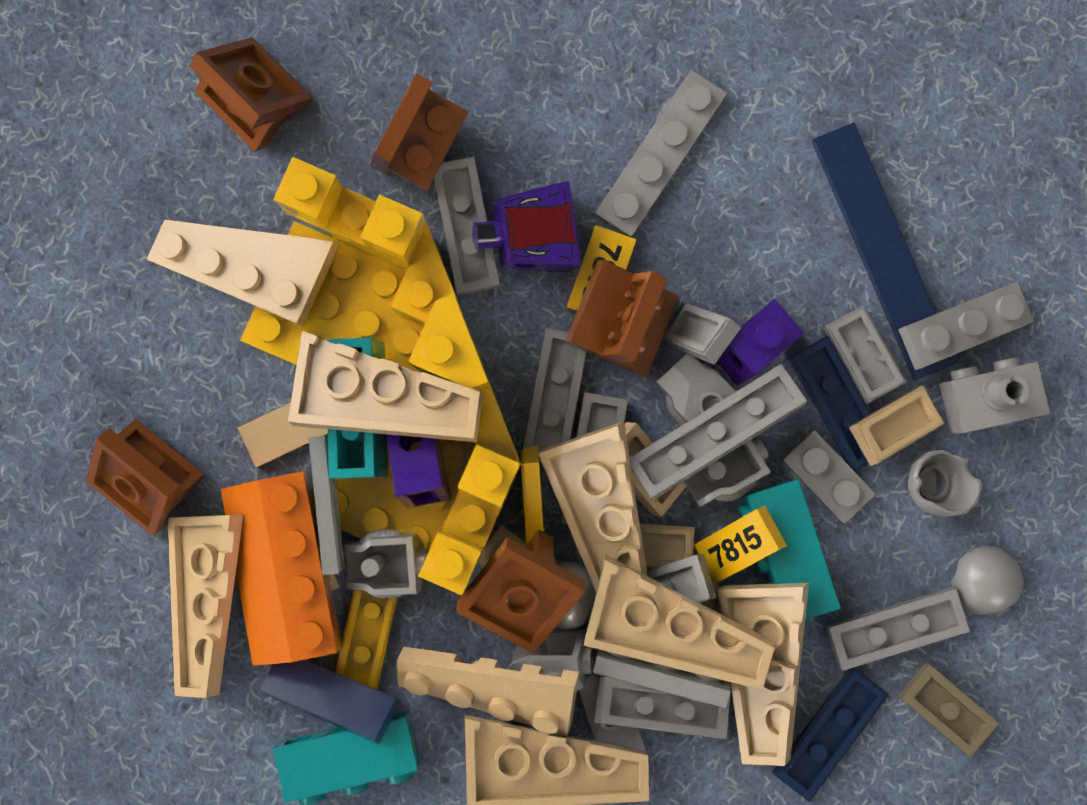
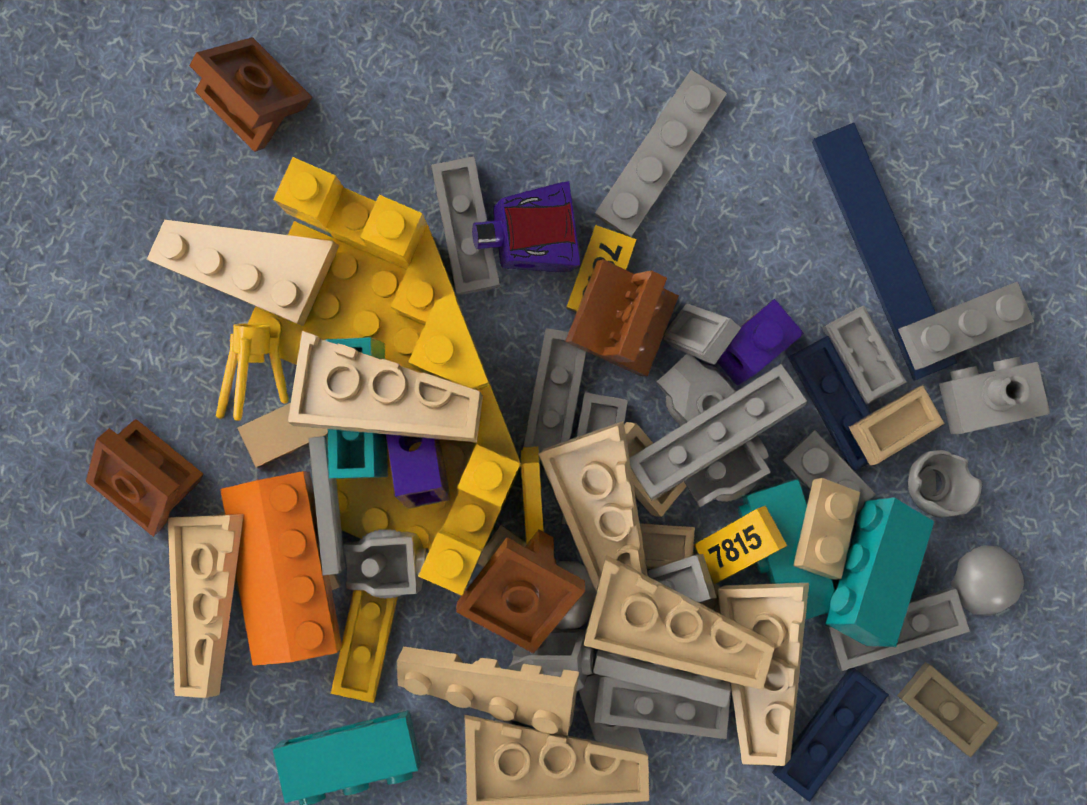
(249, 345): none -> yellow plant
(331, 698): dark blue tile -> none
(419, 135): dark orange bracket -> none
(827, 529): none -> tan plate
(880, 572): none -> teal brick

